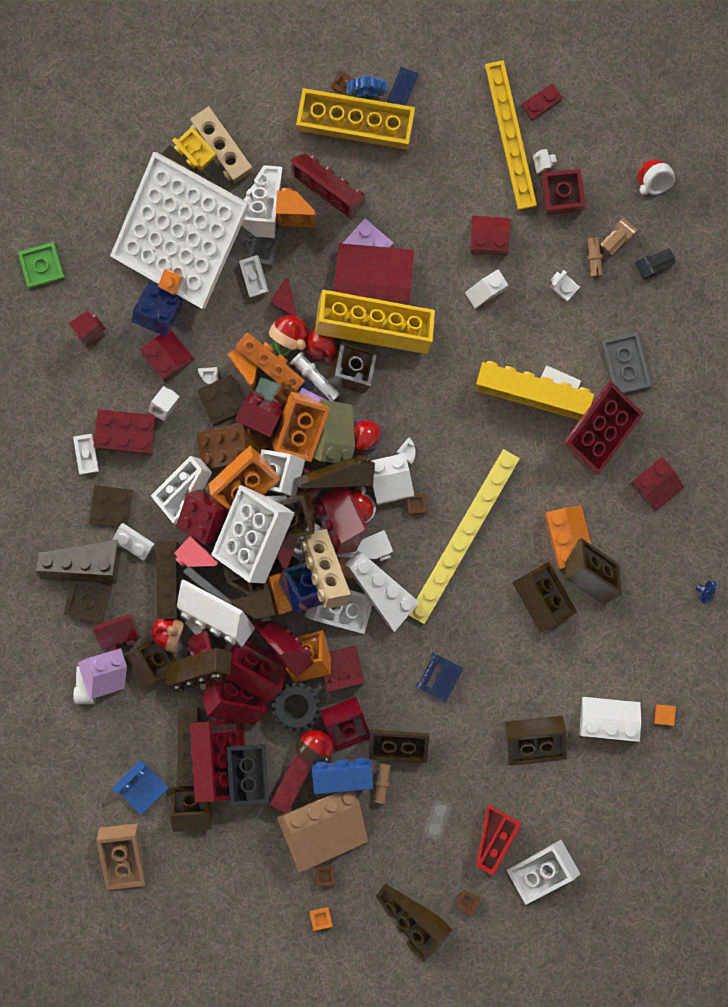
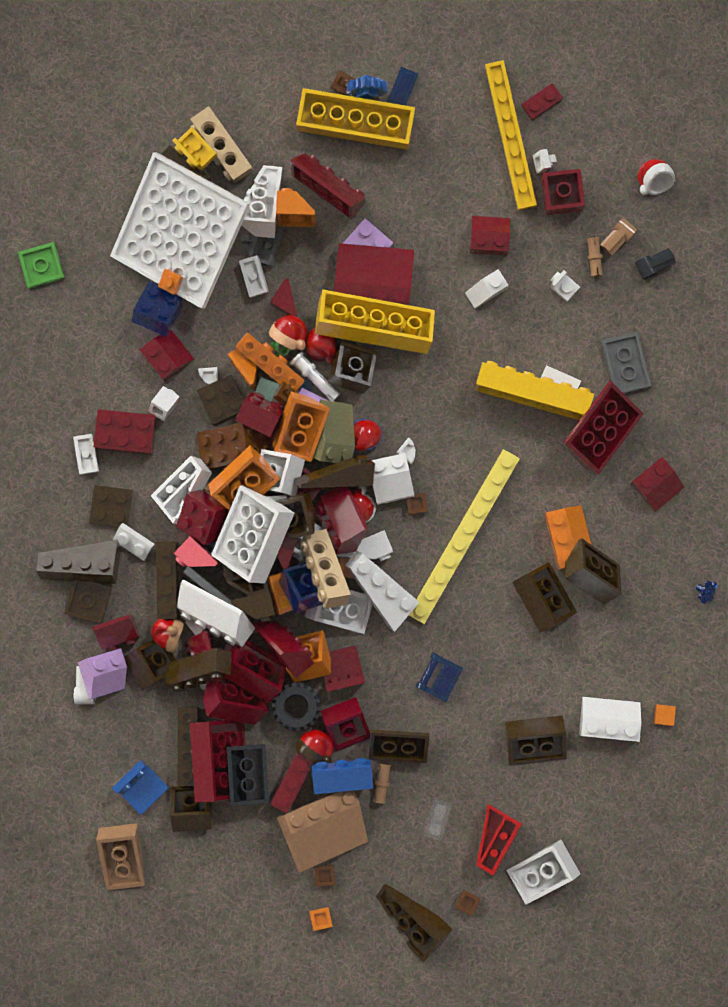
(88, 328): dark red brick -> none

